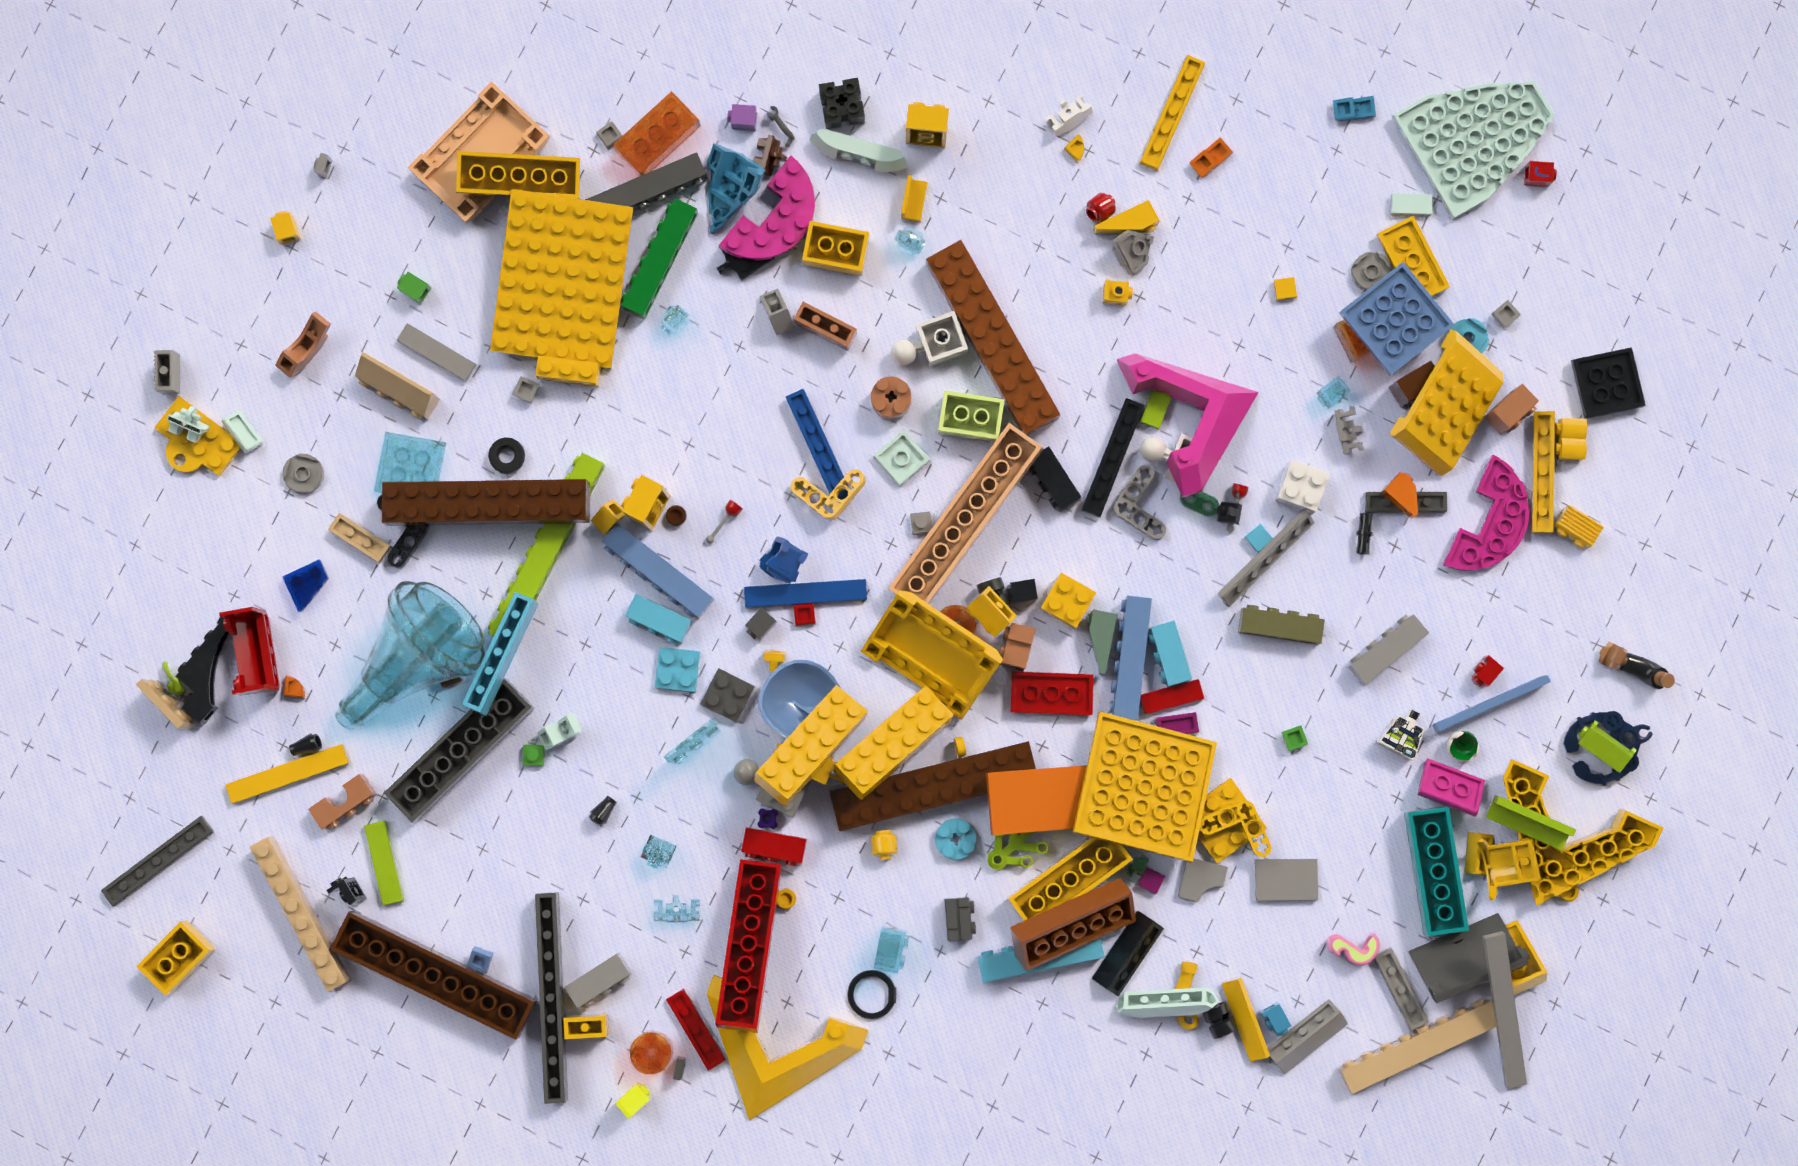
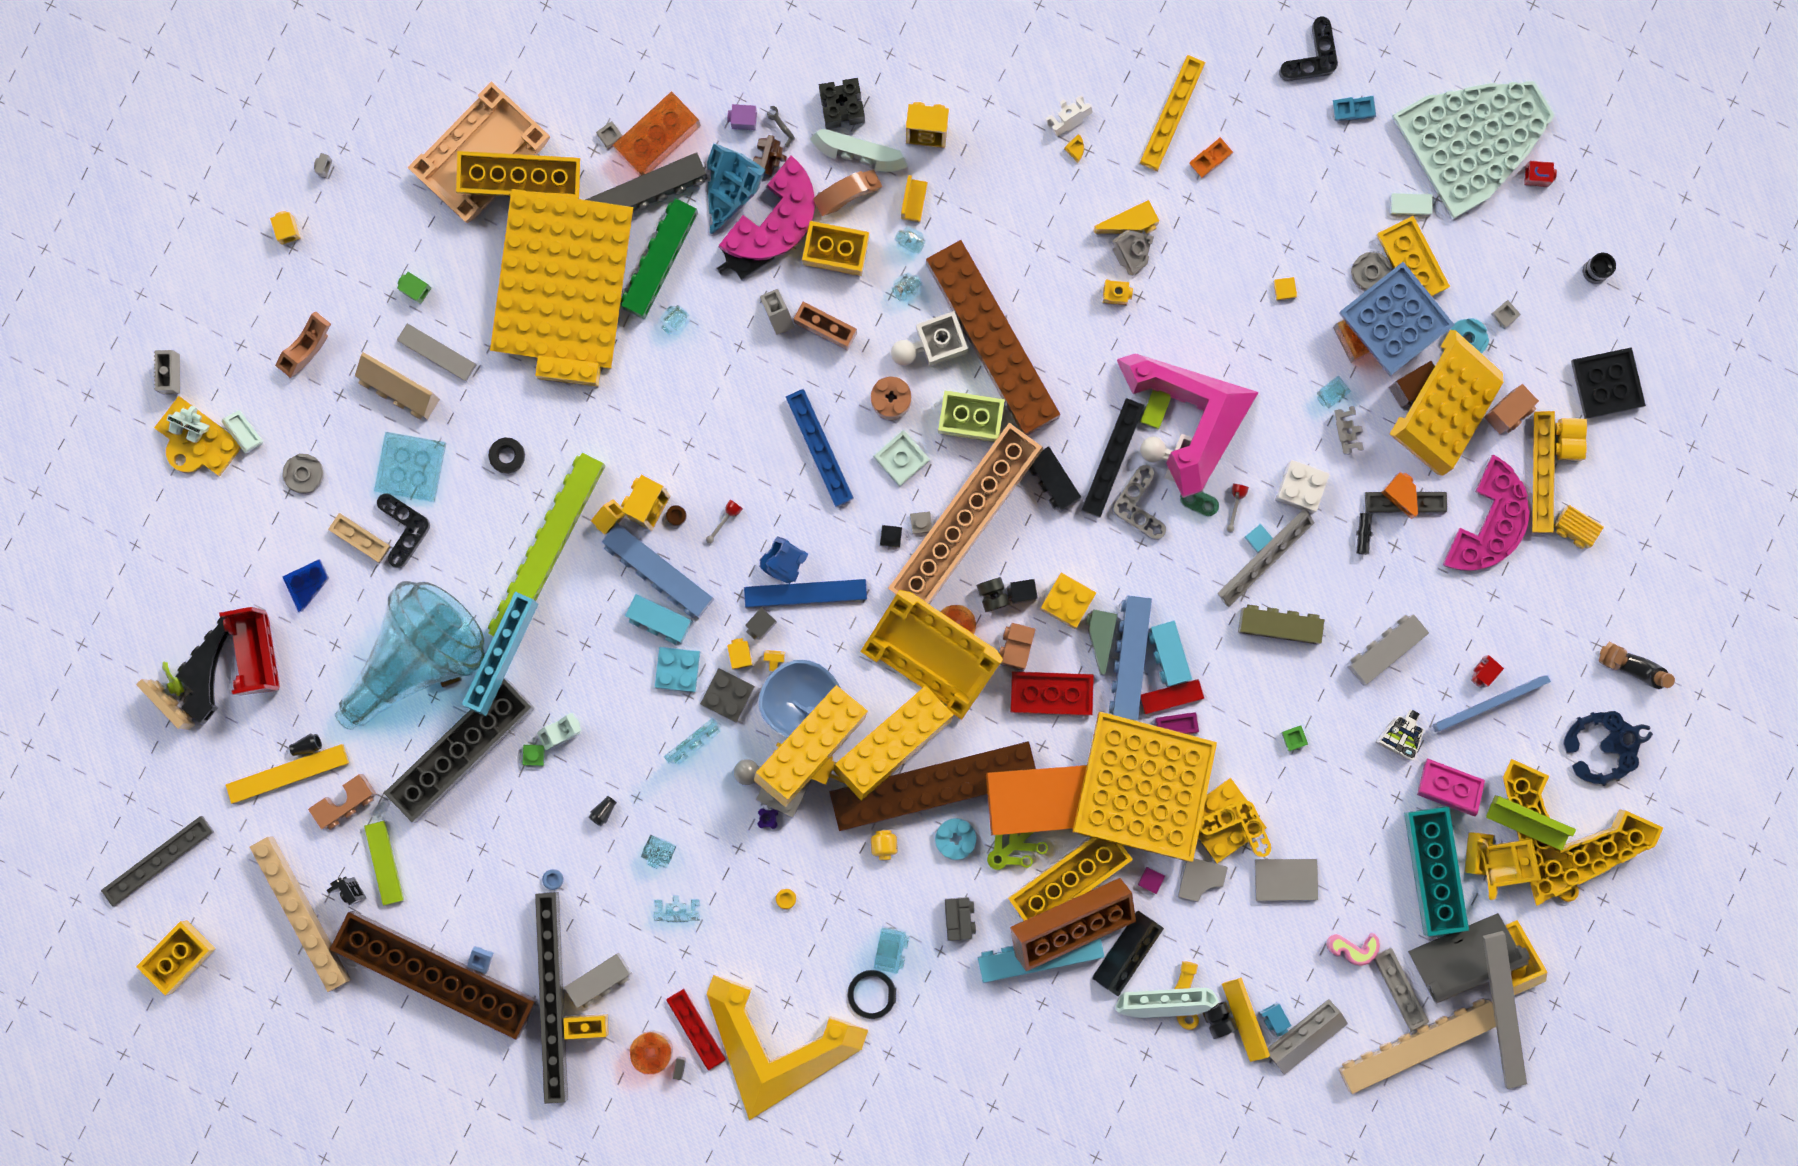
(293, 688): orange tile -> none
(486, 502): reddish brown brick -> none
(526, 389): light grey plate -> none
(553, 879): none -> medium blue tile
(634, 1099): neon yellow slope -> none
(739, 654): none -> yellow brick
(748, 946): red brick -> none
(773, 846): red brick -> none
(804, 614): red tile -> none
(832, 500): yellow beam -> none
(846, 190): none -> nougat arch
(891, 536): none -> black plate
(907, 287): none -> clear light blue head
(959, 746): yellow tile -> none
(991, 612): yellow brick -> none
(1100, 207): red head -> none
(1137, 868): clear green plate -> none
(1229, 513): black tile -> none
(1318, 61): none -> black beam
(1462, 746): green hair -> none
(1599, 268): none -> black wheel
(1605, 747): lime brick -> none

